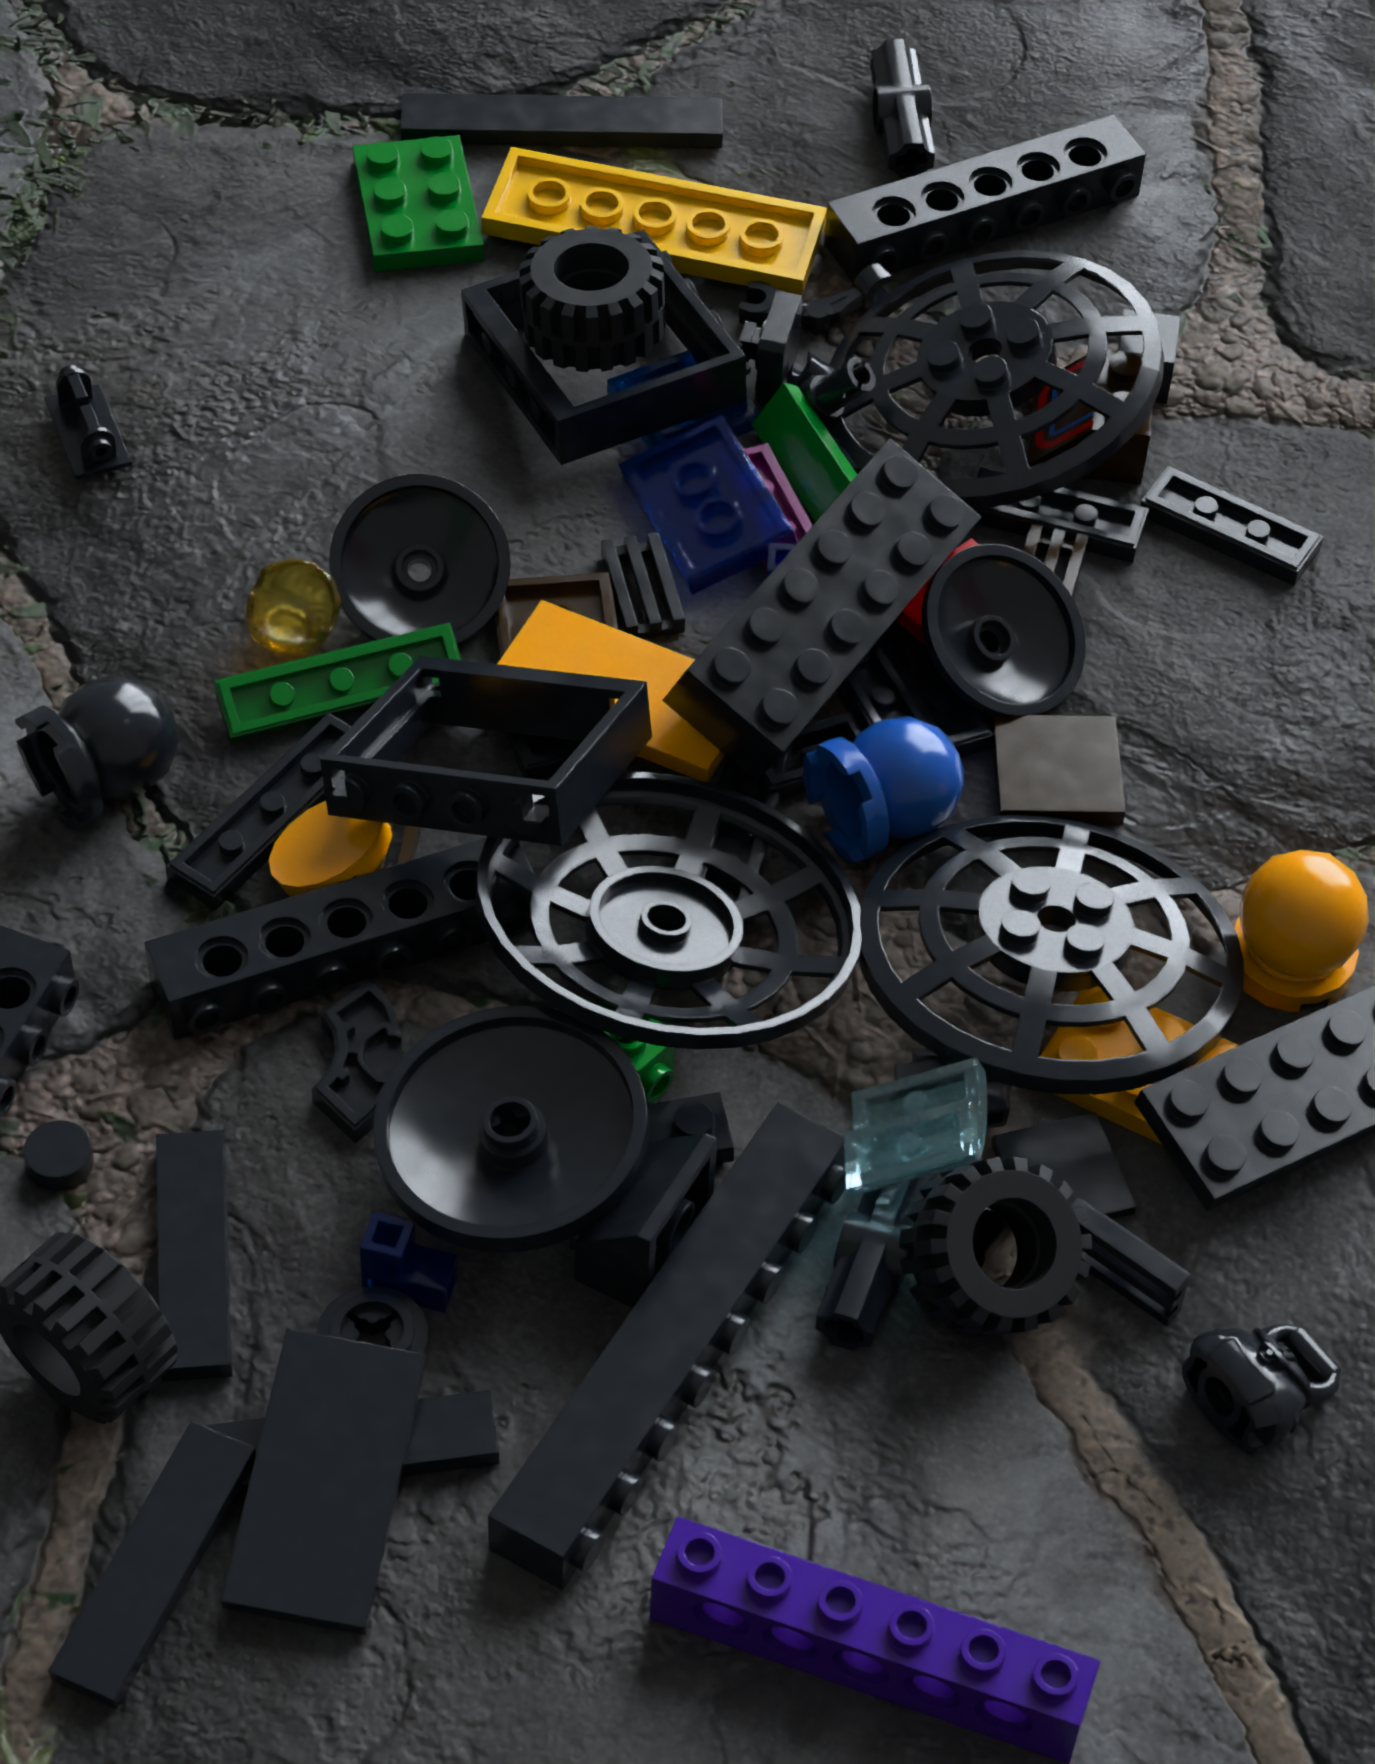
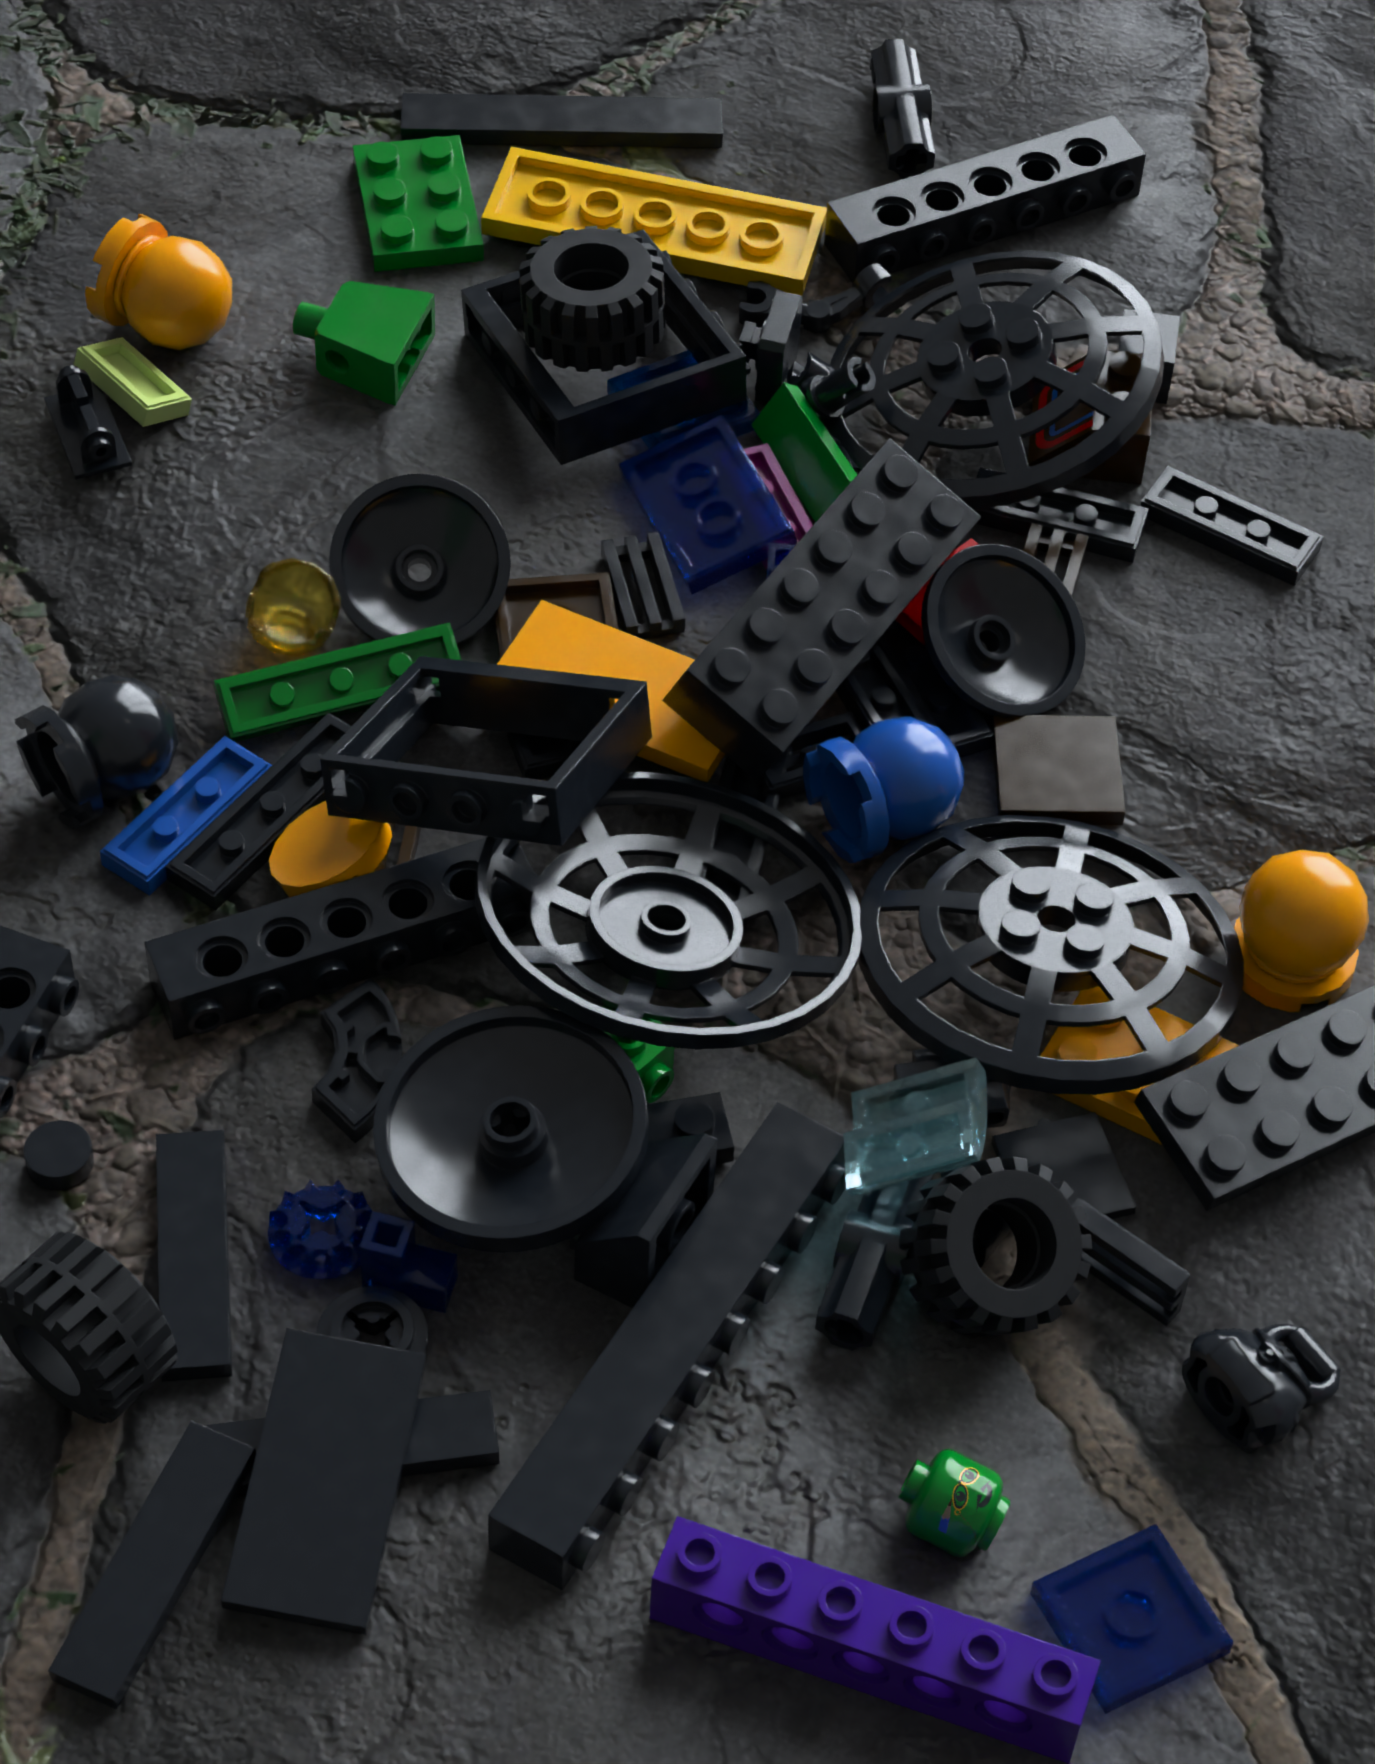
(133, 381): none -> yellowish green tile
(160, 285): none -> light orange tile
(181, 814): none -> blue tile
(319, 1254): none -> clear blue gear
(370, 336): none -> green torso
(954, 1503): none -> green head
(1134, 1614): none -> clear blue tile

